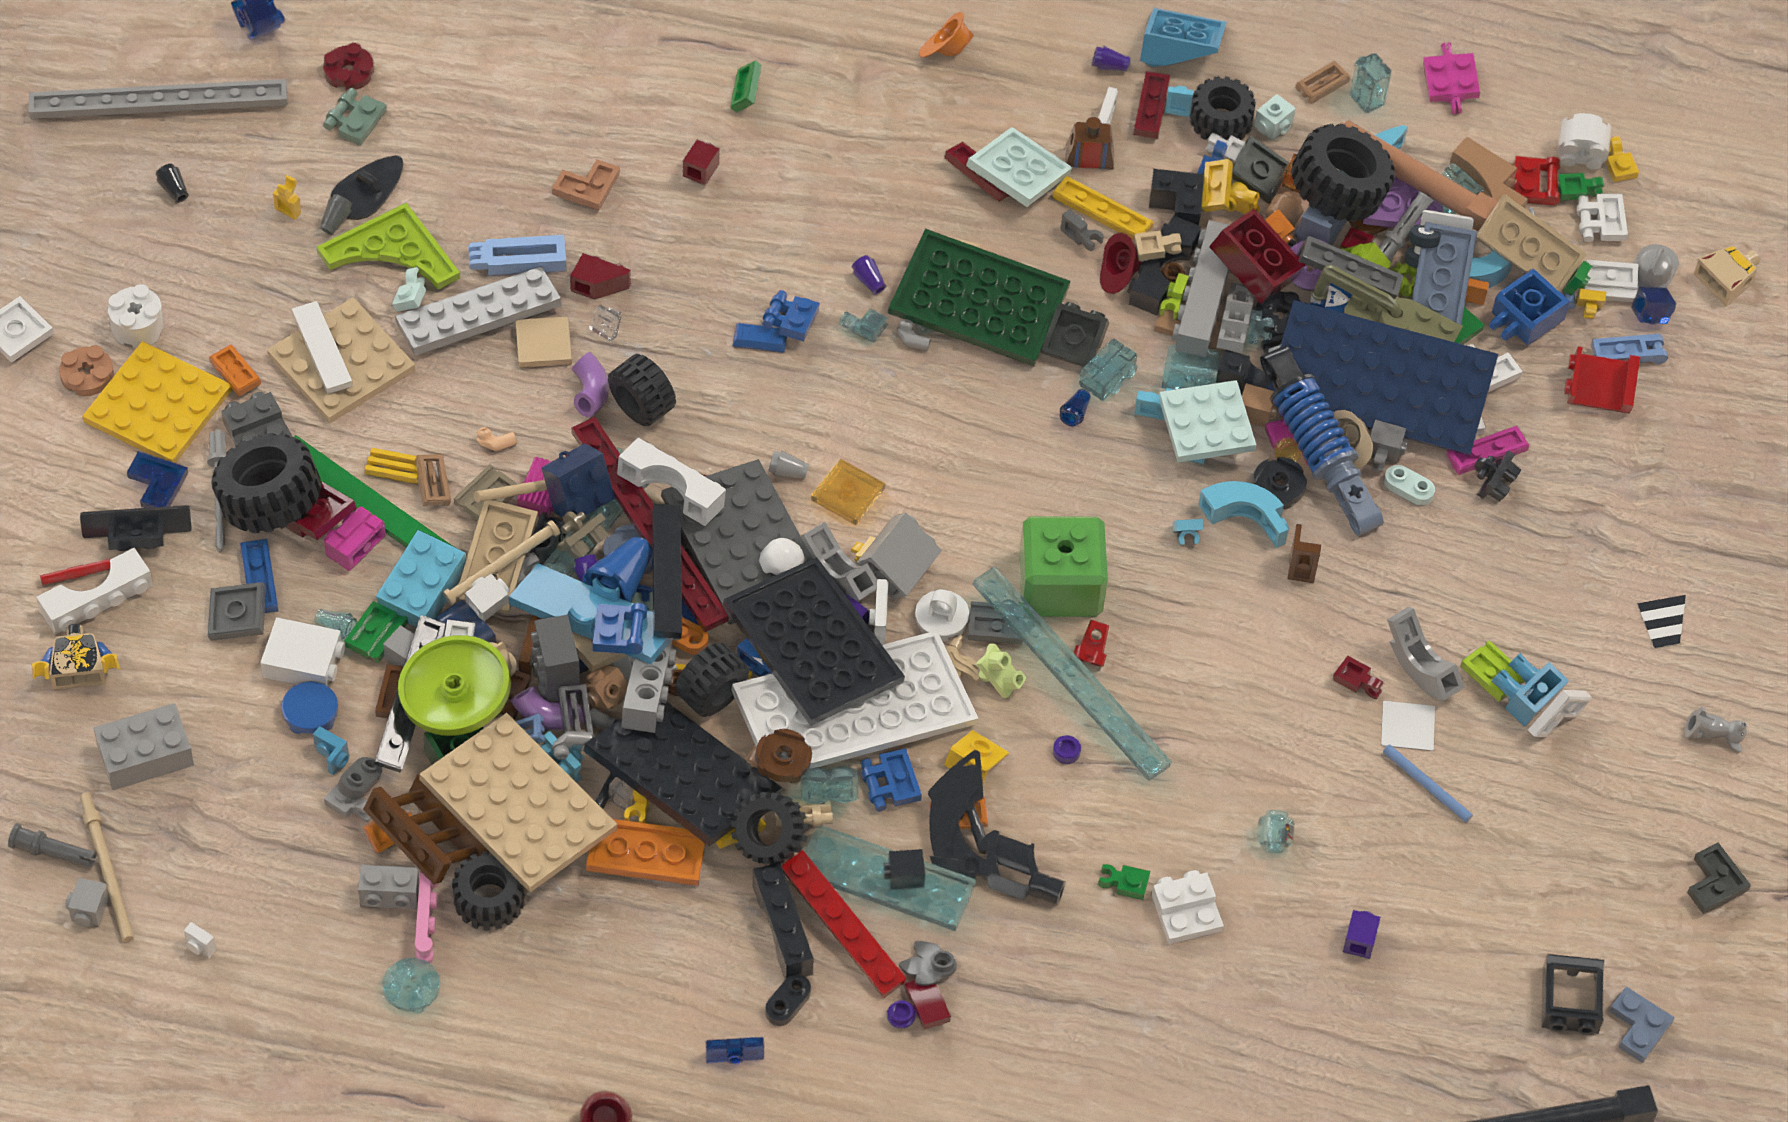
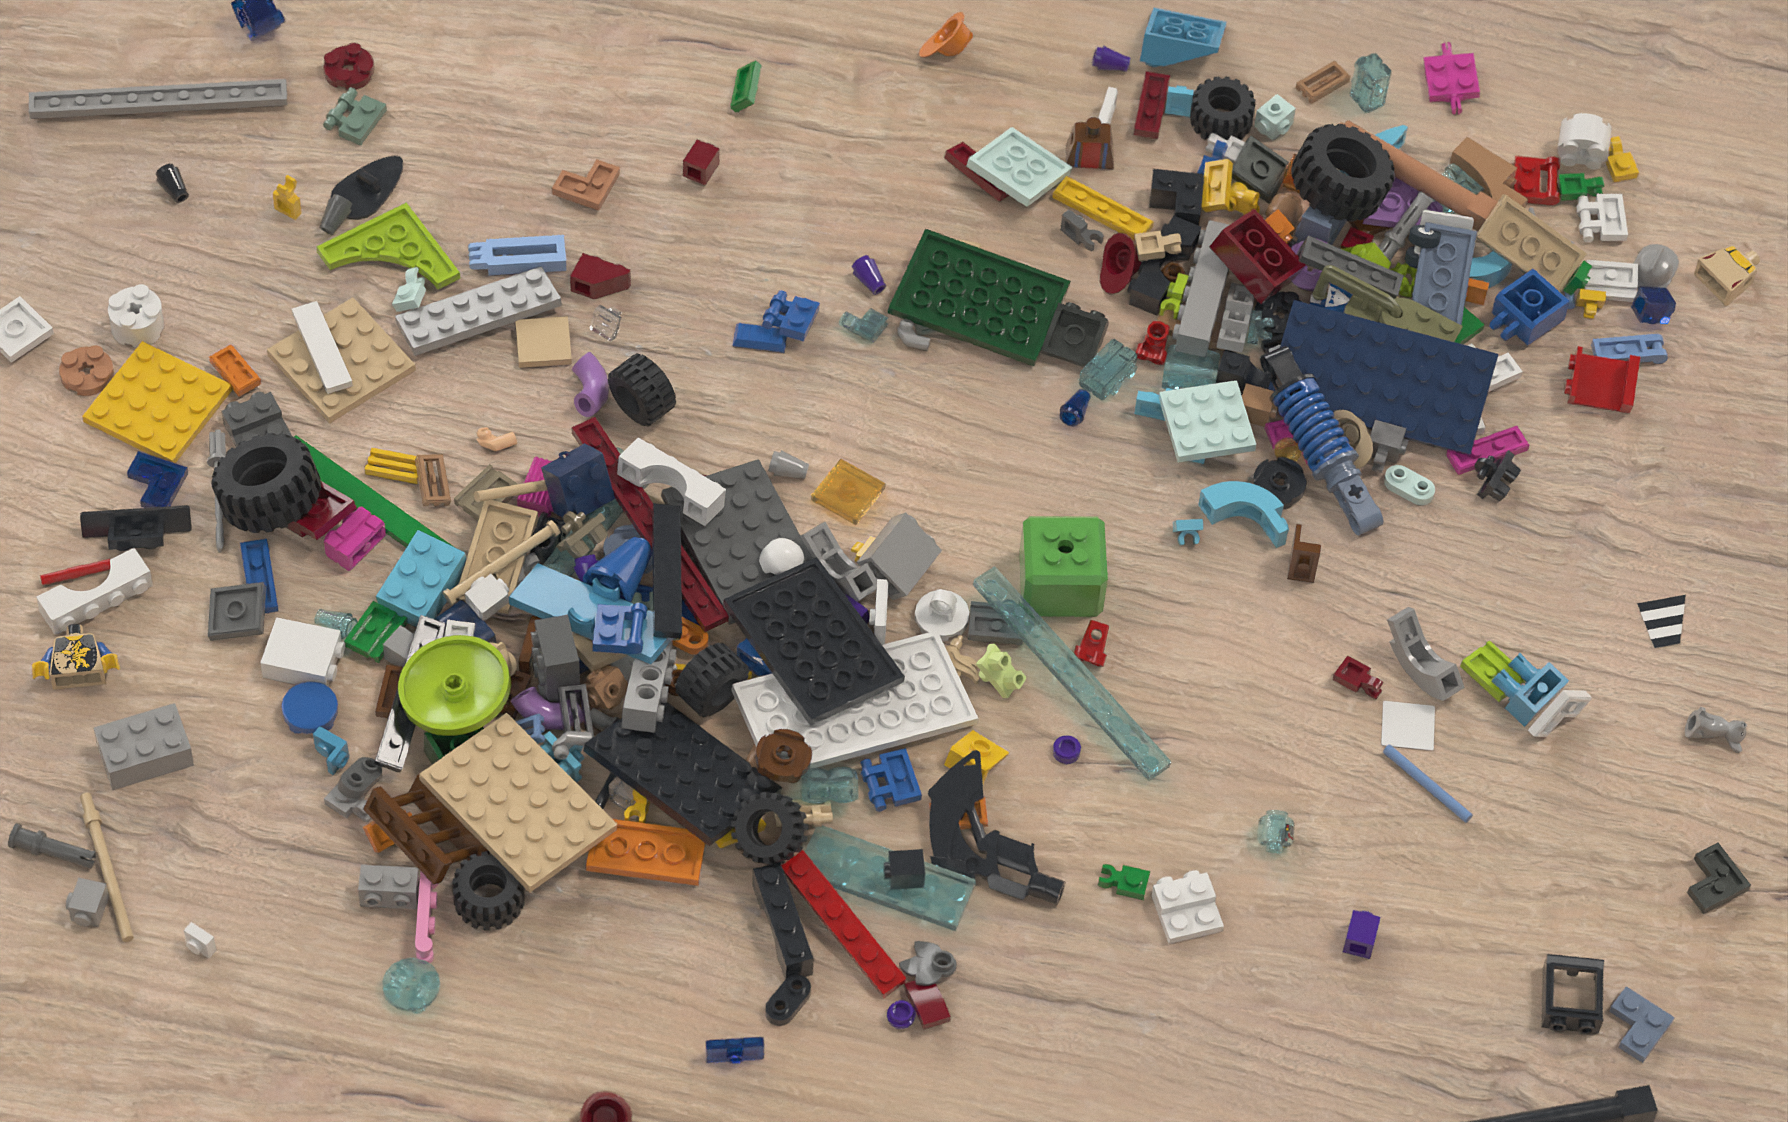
(1154, 348): none -> red plate

